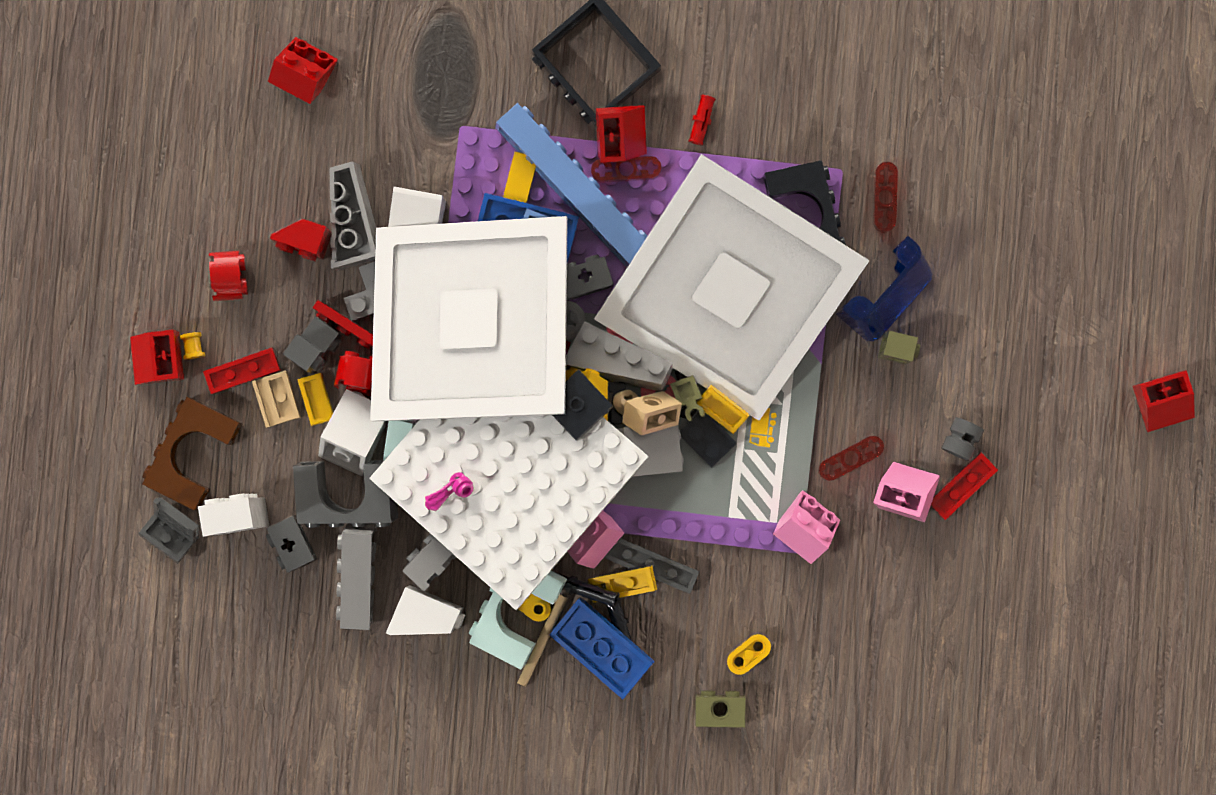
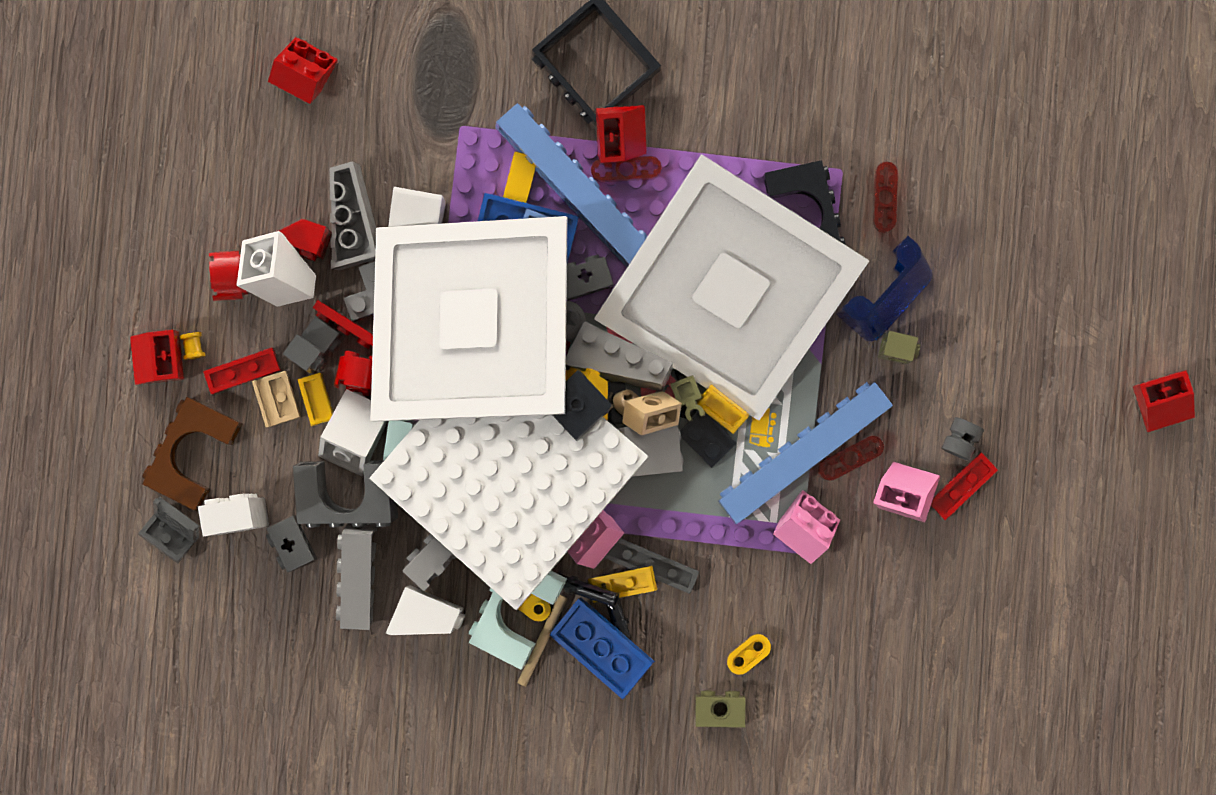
(274, 270): none -> white slope
(461, 487): dark pink piece -> none
(701, 120): red pin -> none
(804, 453): none -> medium blue brick

